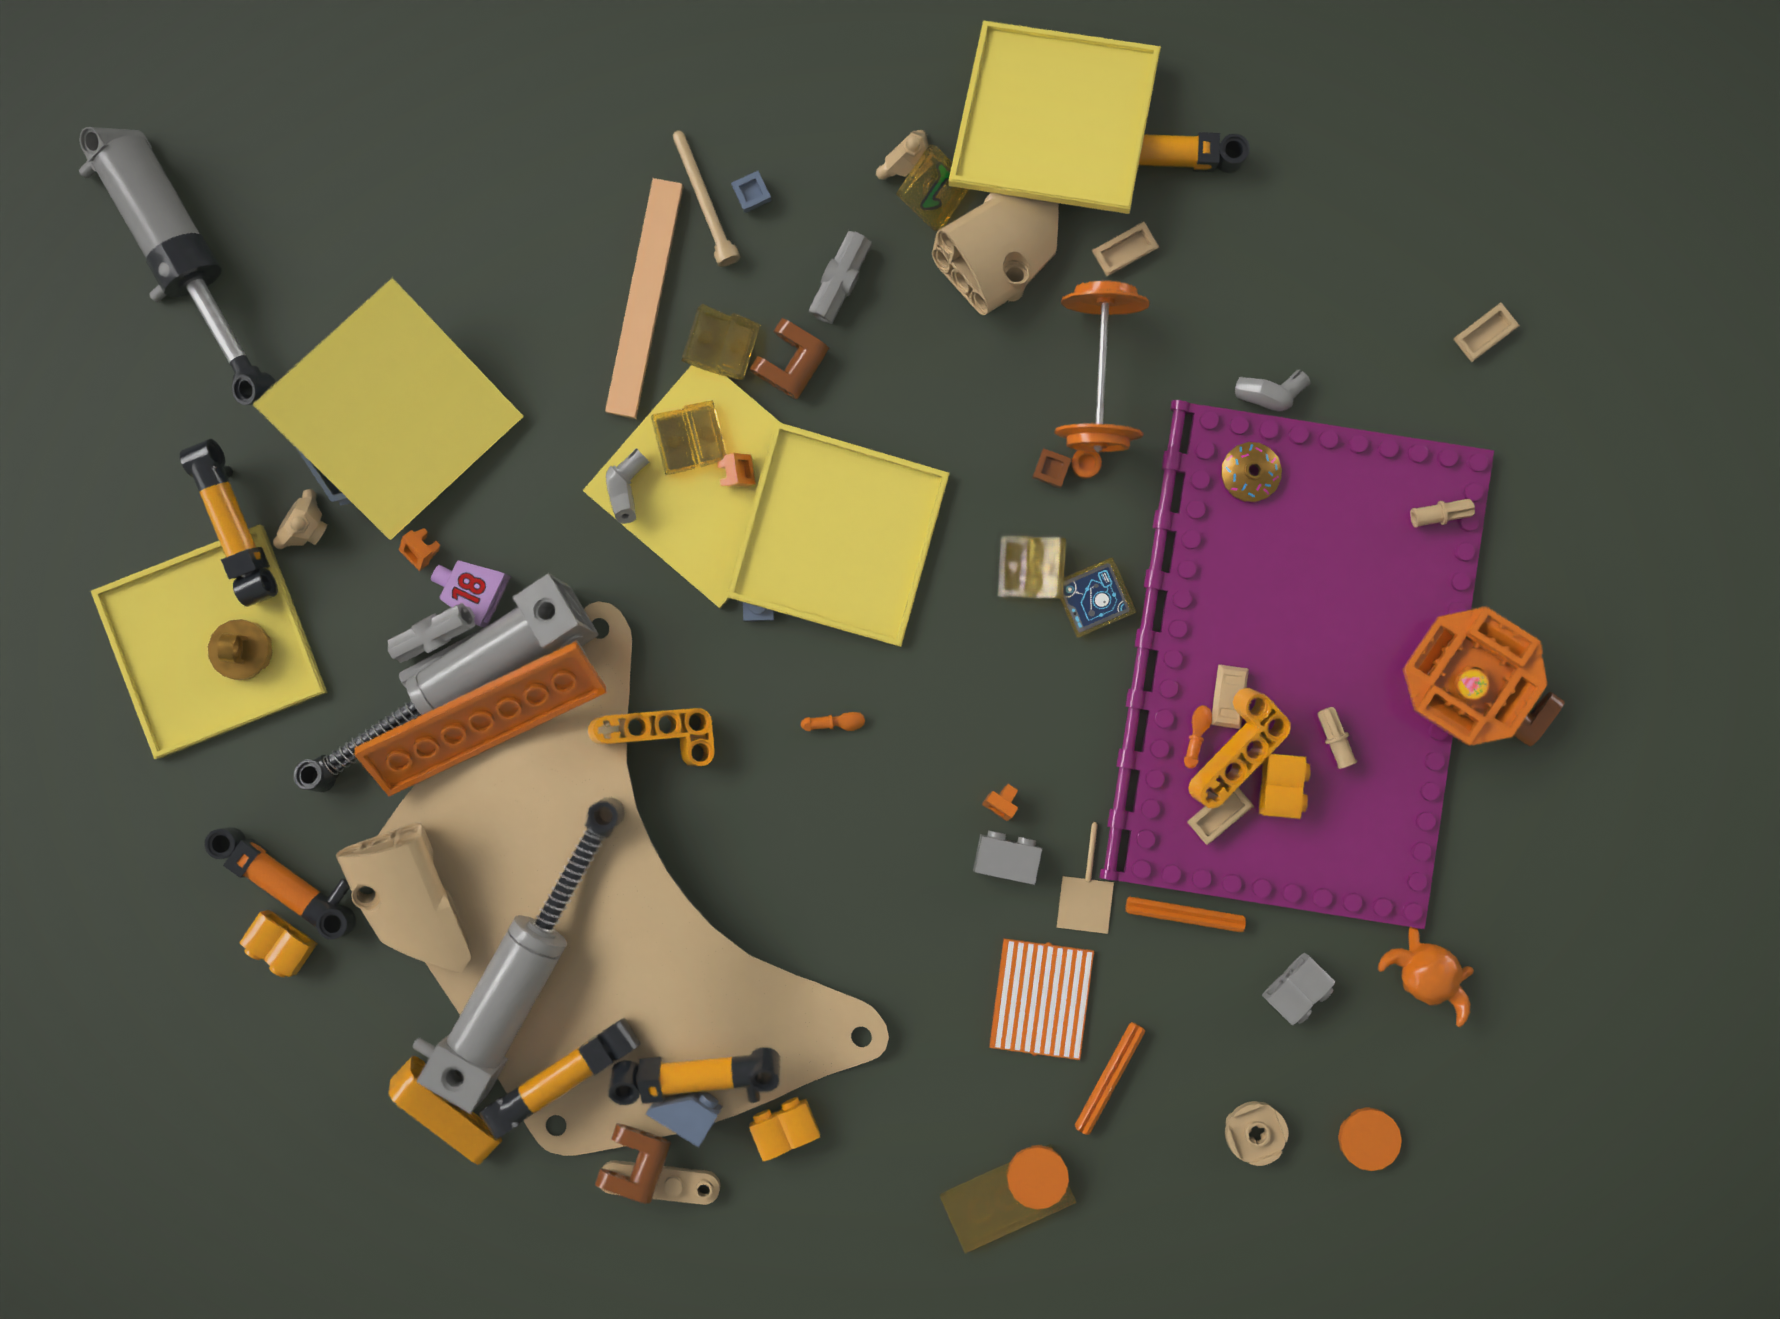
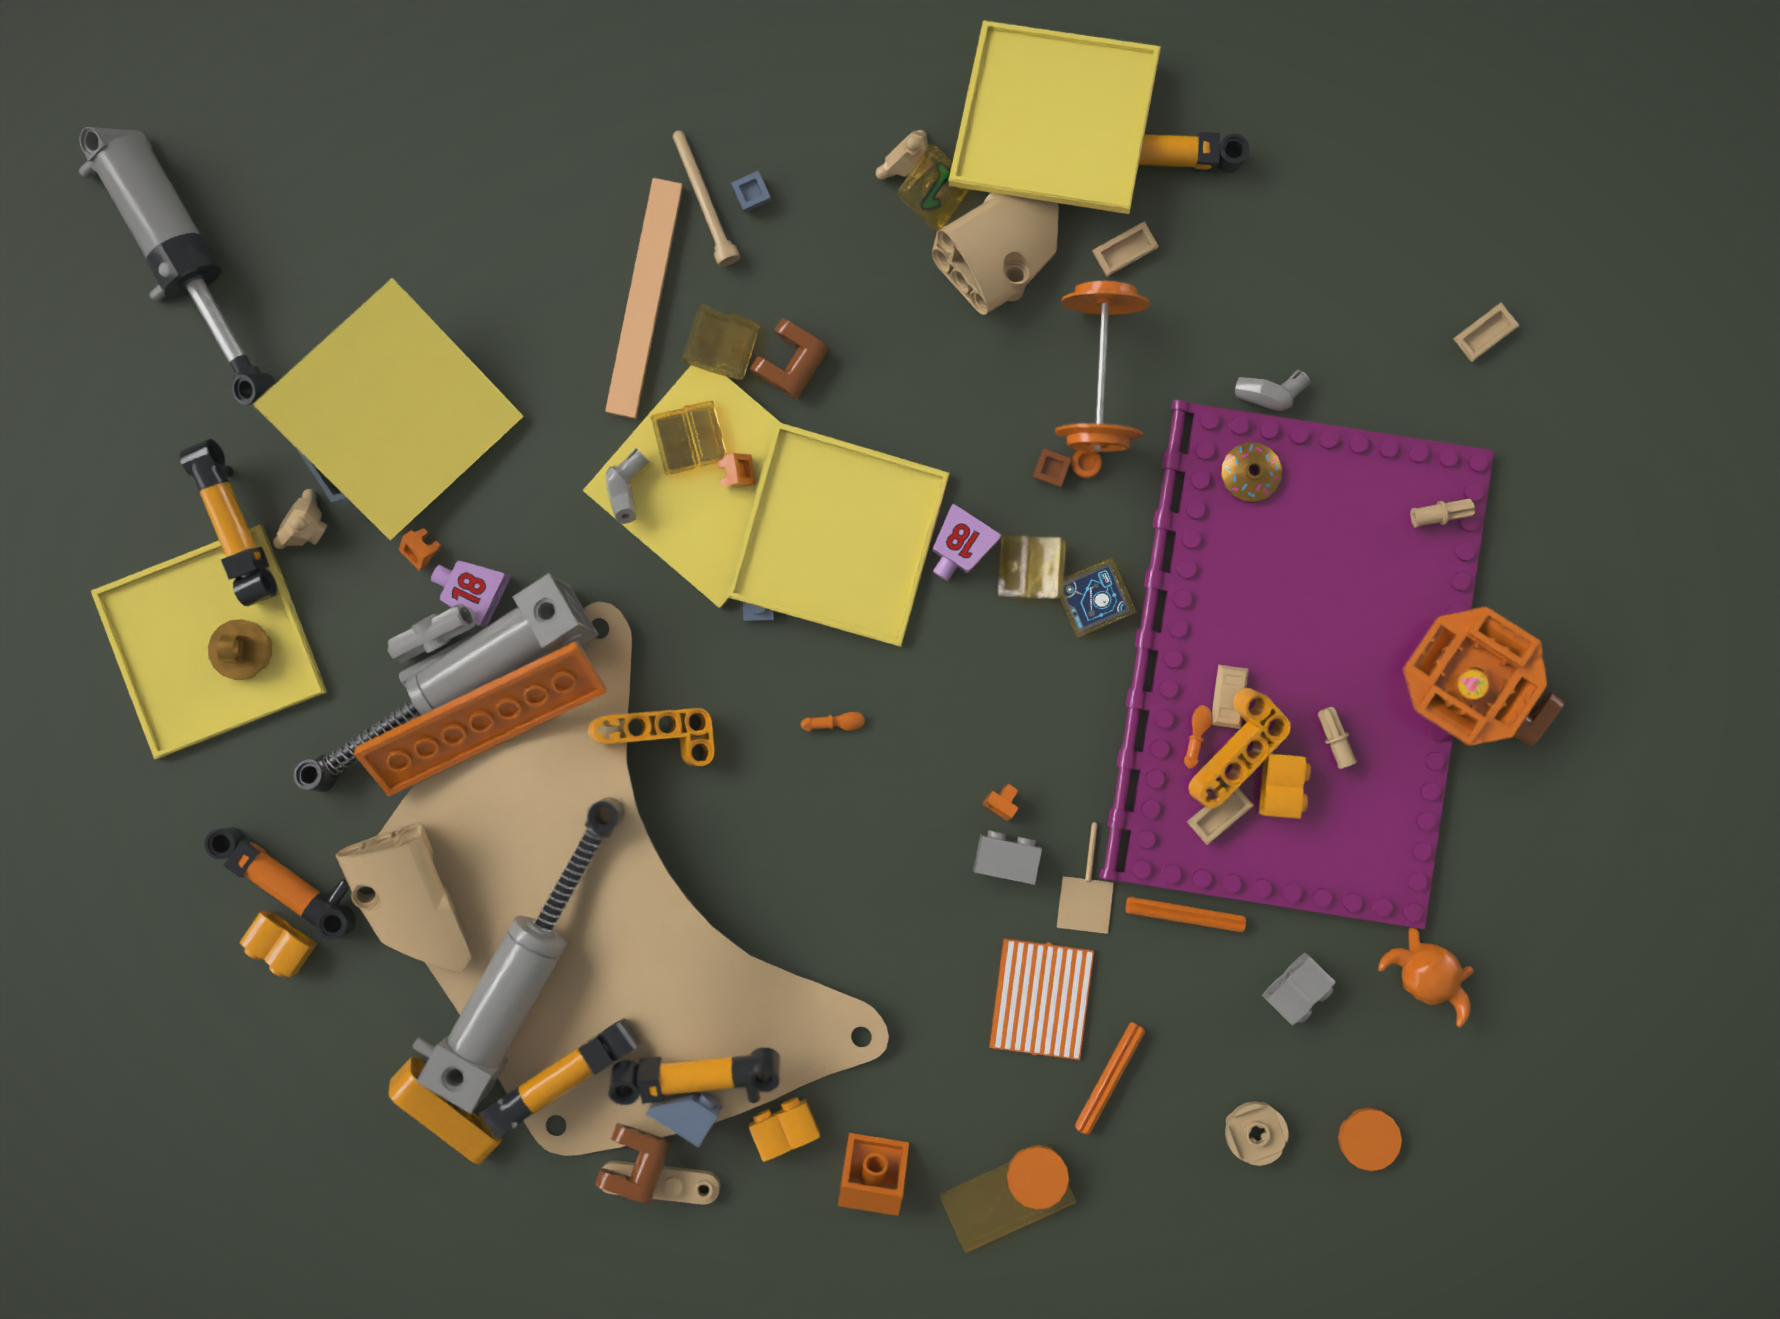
(840, 277): light grey piece -> none
(873, 1174): none -> orange slope
(962, 542): none -> lavender torso

